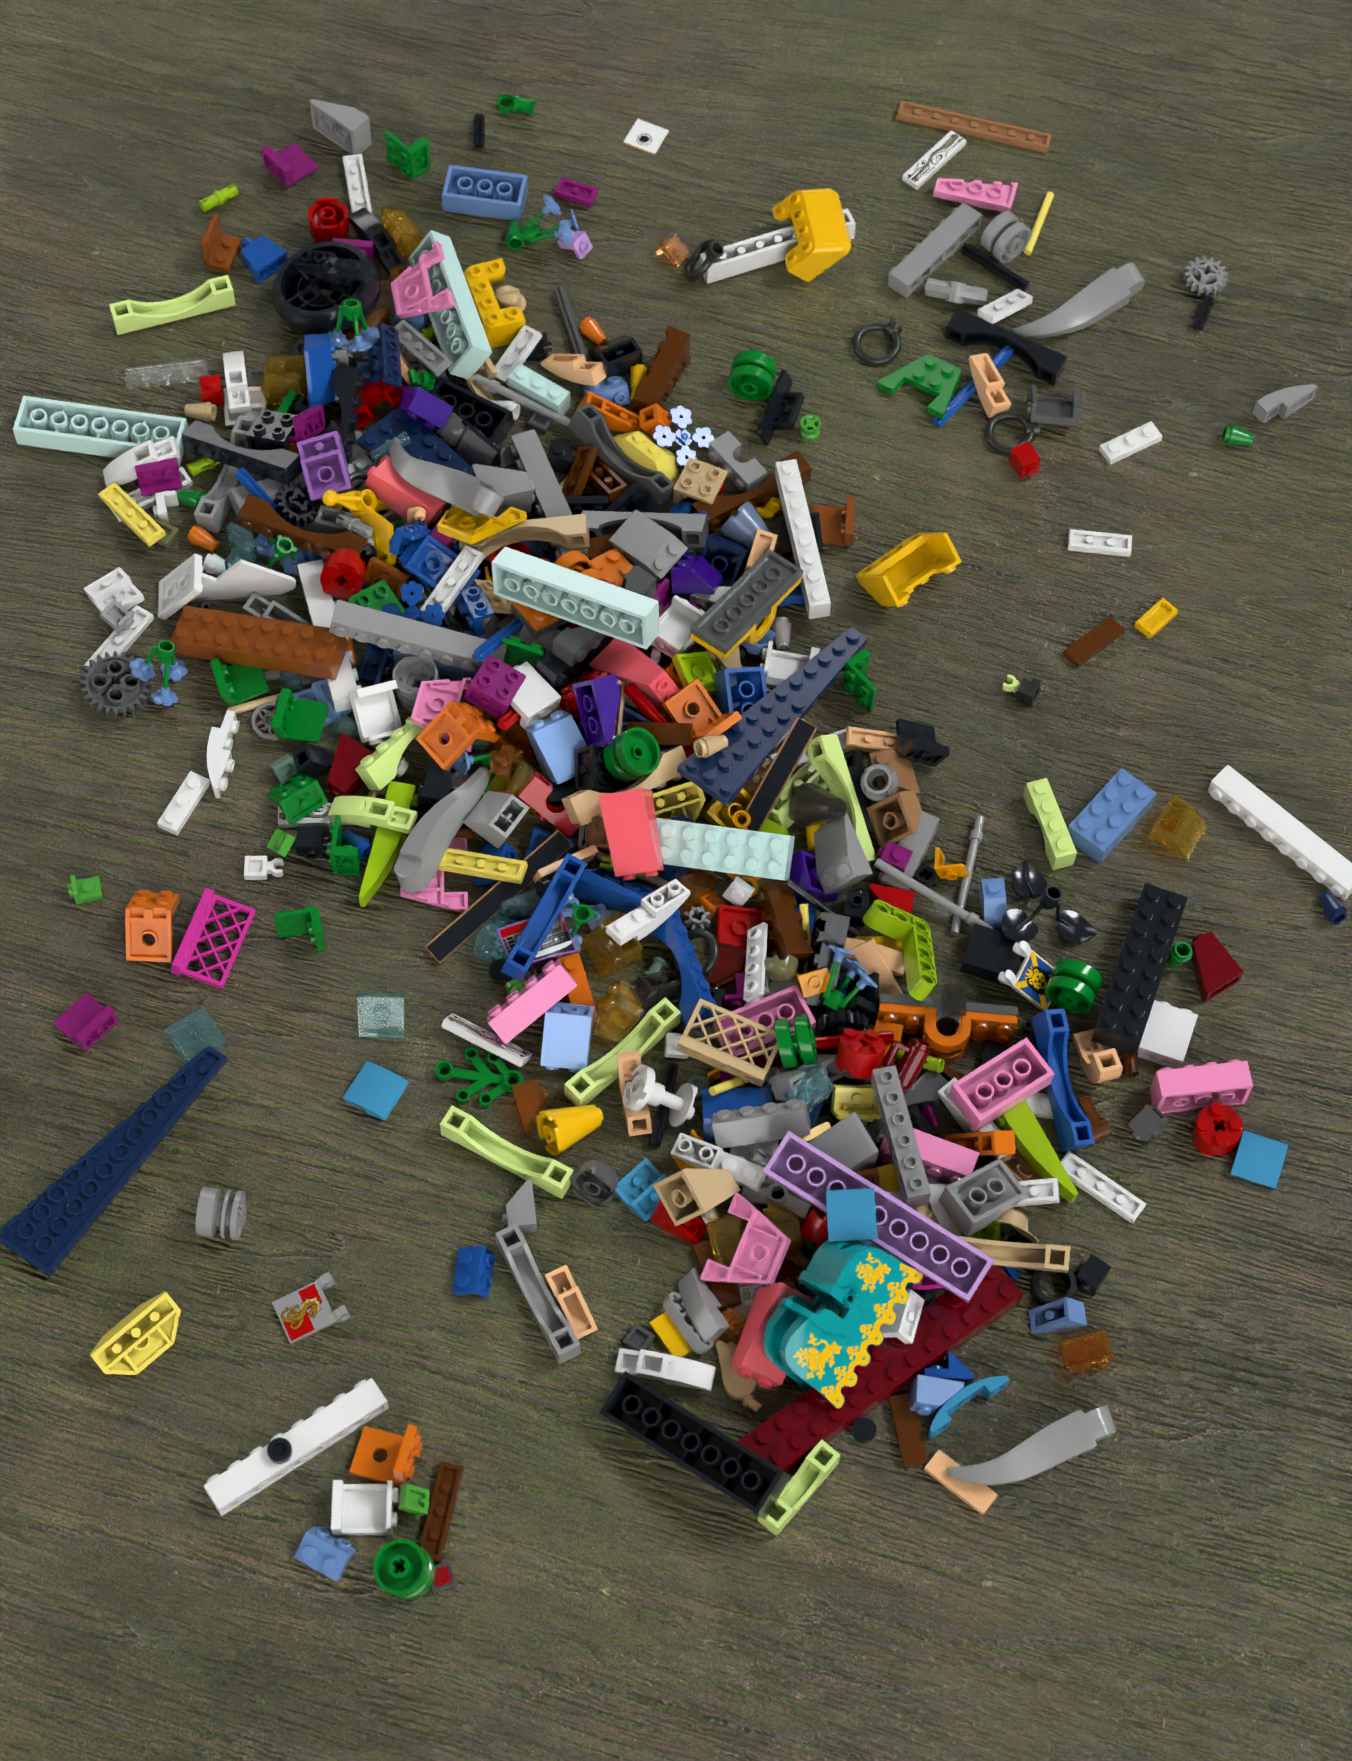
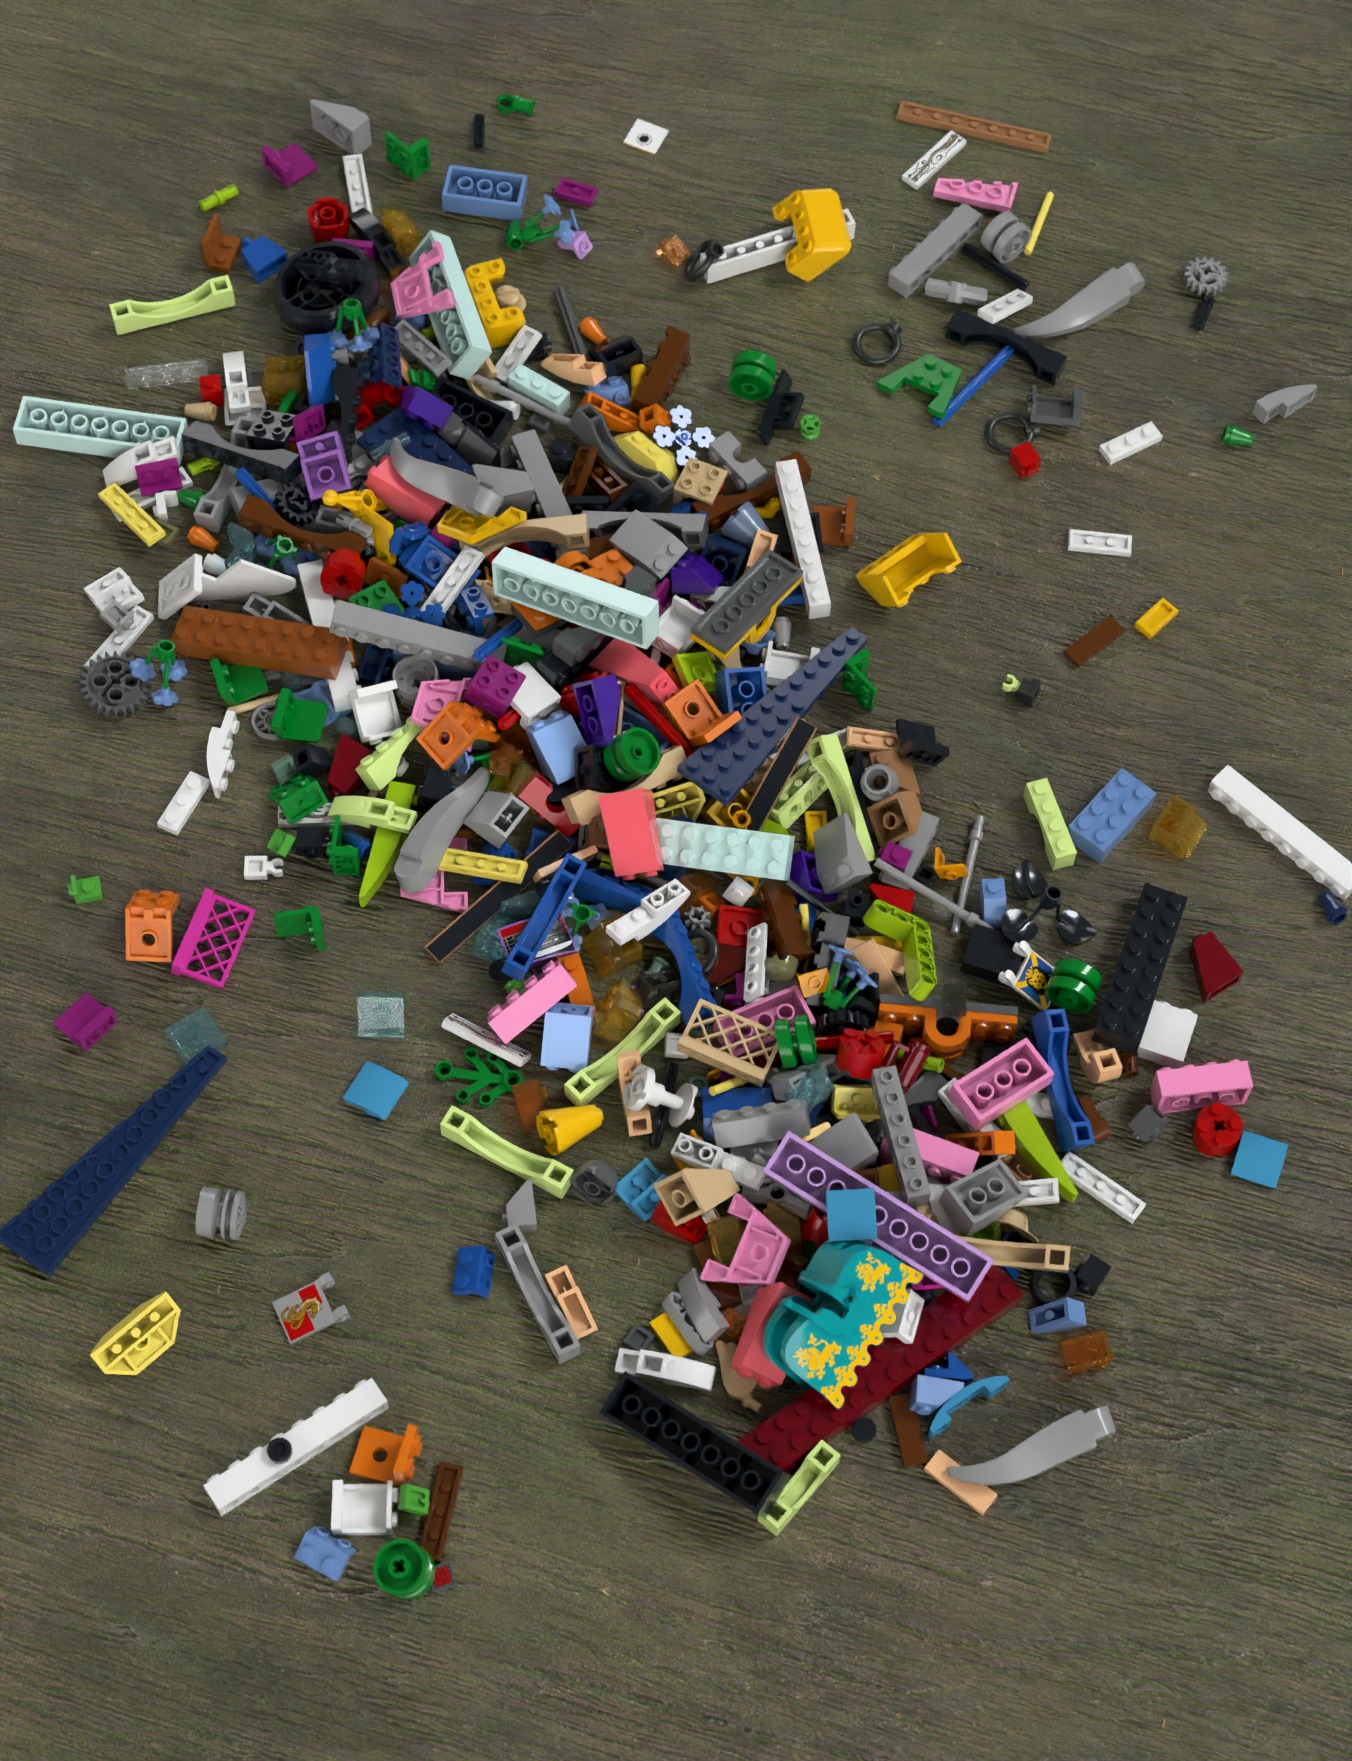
(415, 513): light nougat arm -> none
(667, 732): reddish brown tile -> none
(709, 745): tan cone -> none
(814, 805): clear smoke cone -> none
(988, 385): light nougat slope -> none
(1179, 954): green cone -> none

